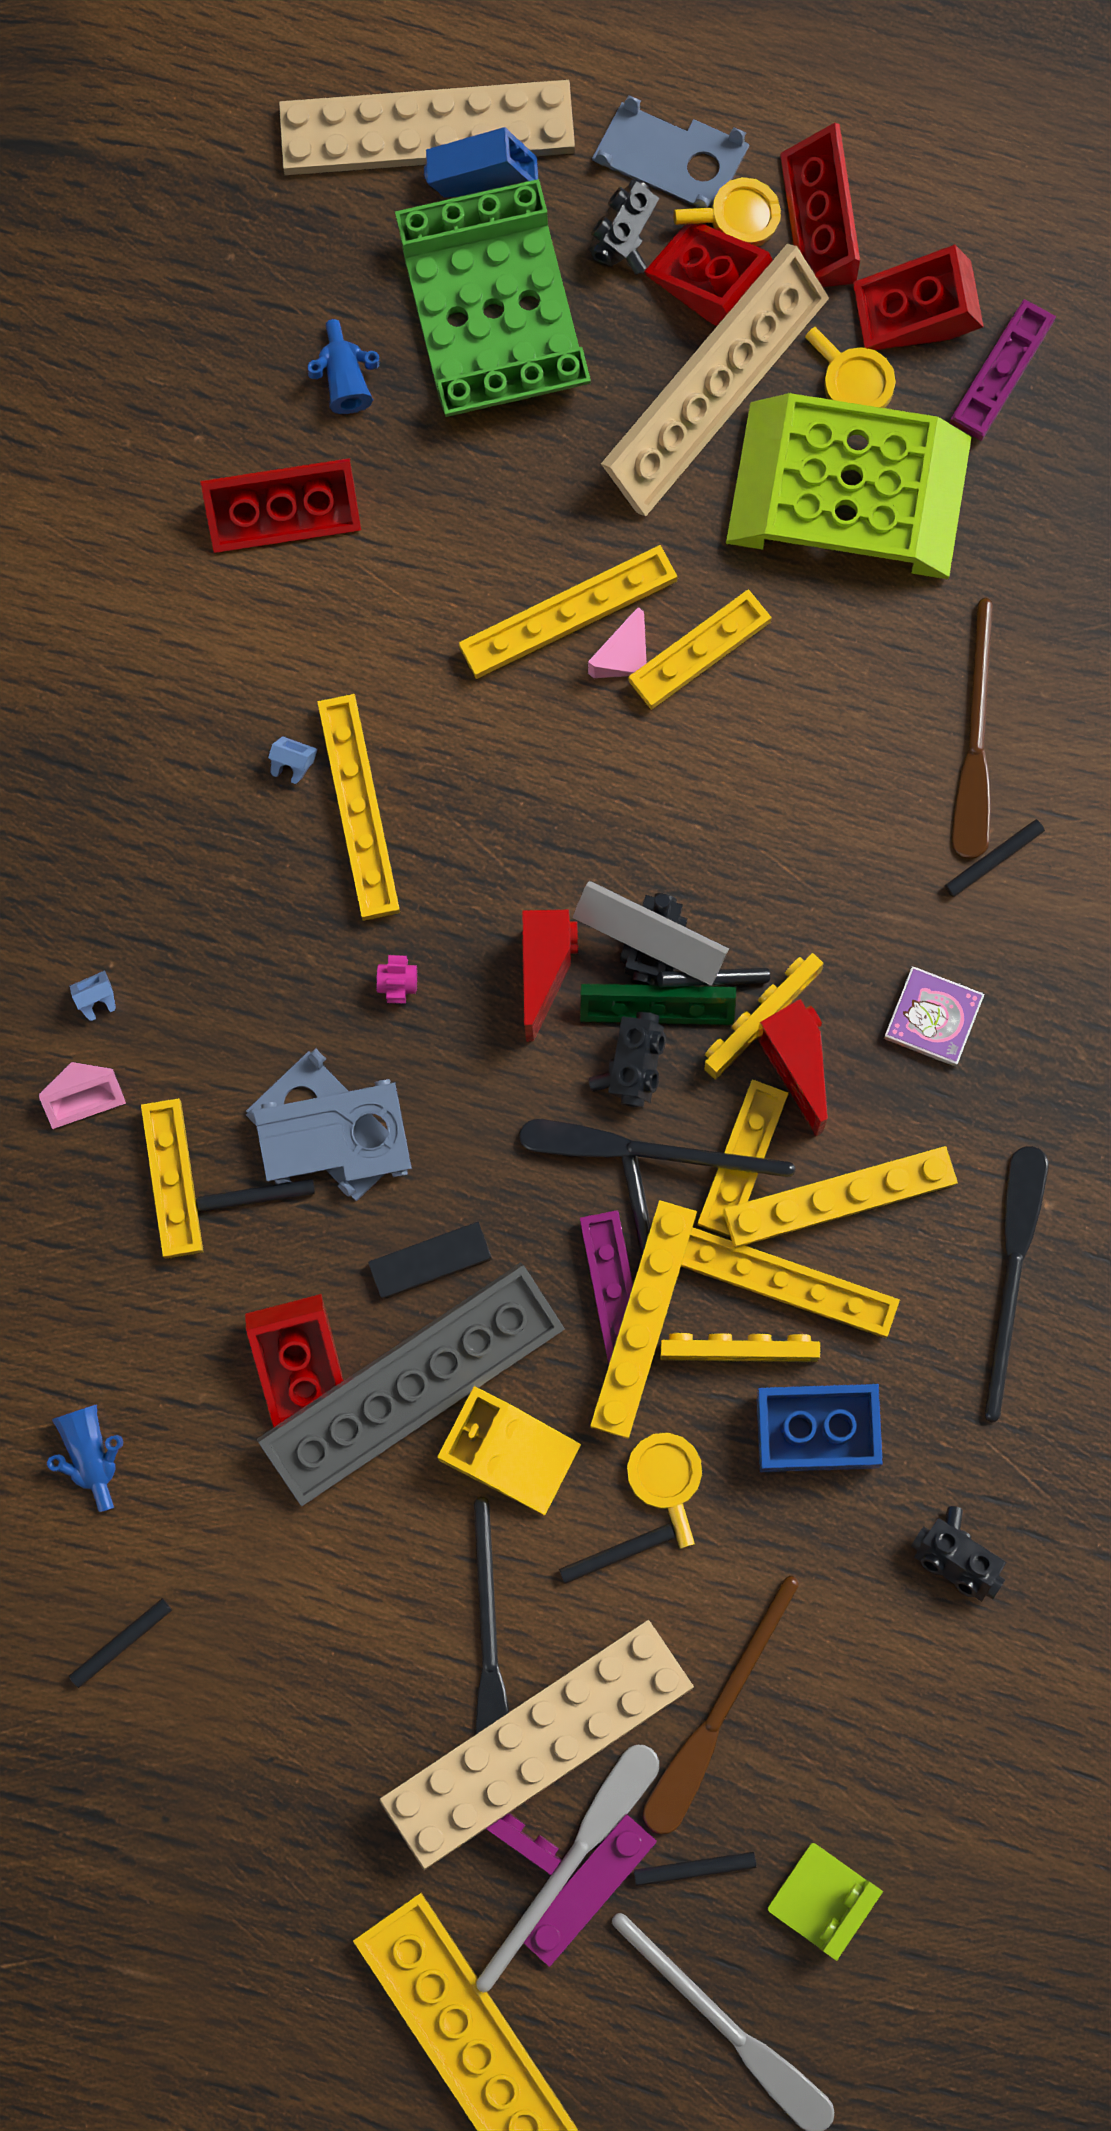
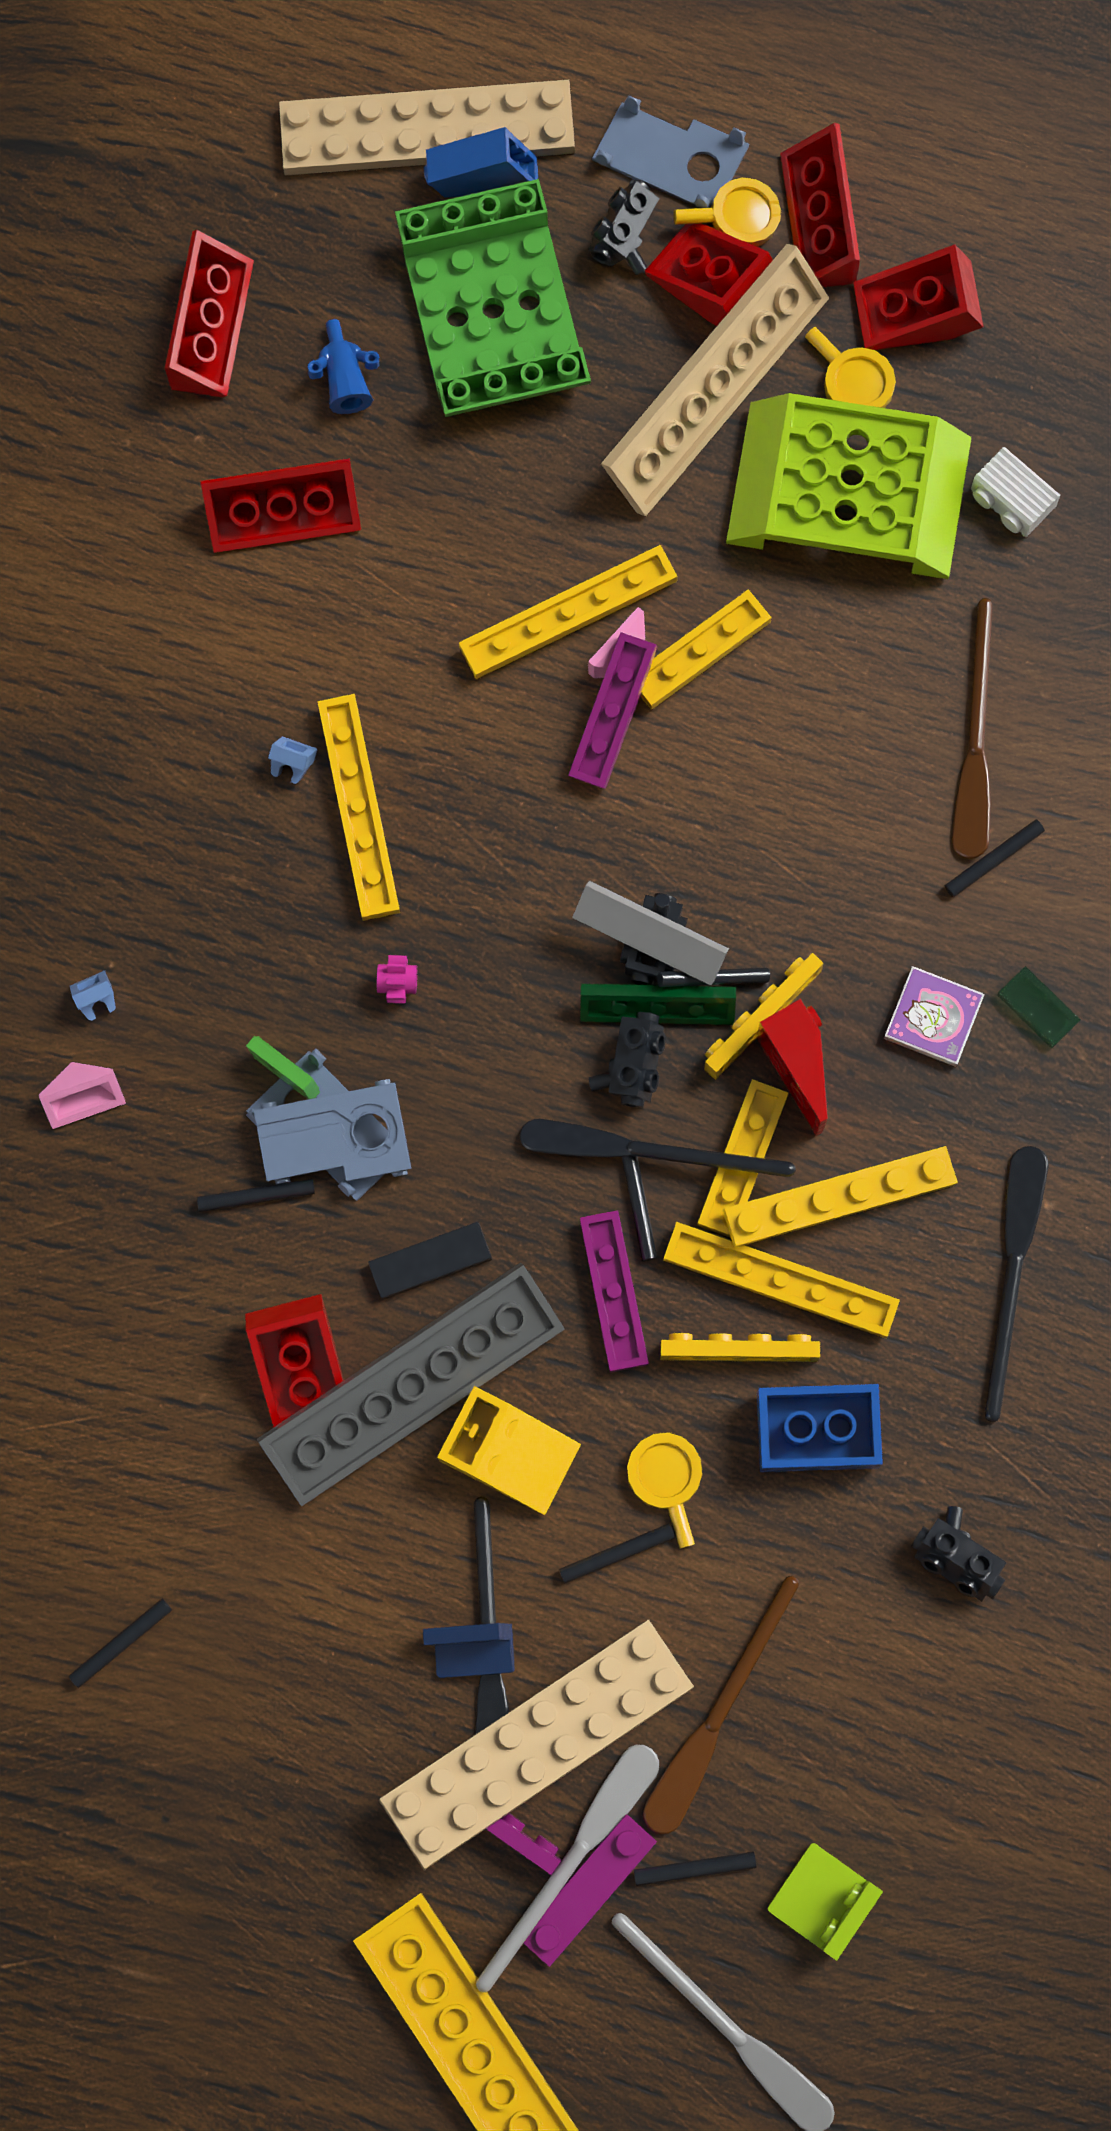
(84, 1443): blue piece -> none
(172, 1178): yellow plate -> none
(208, 317): none -> red slope
(283, 1068): none -> bright green tile
(472, 1649): none -> dark blue panel
(547, 952): red slope -> none
(613, 710): none -> magenta plate
(643, 1319): yellow plate -> none
(1002, 370): magenta plate -> none
(1014, 493): none -> white brick
(1038, 1007): none -> clear green tile

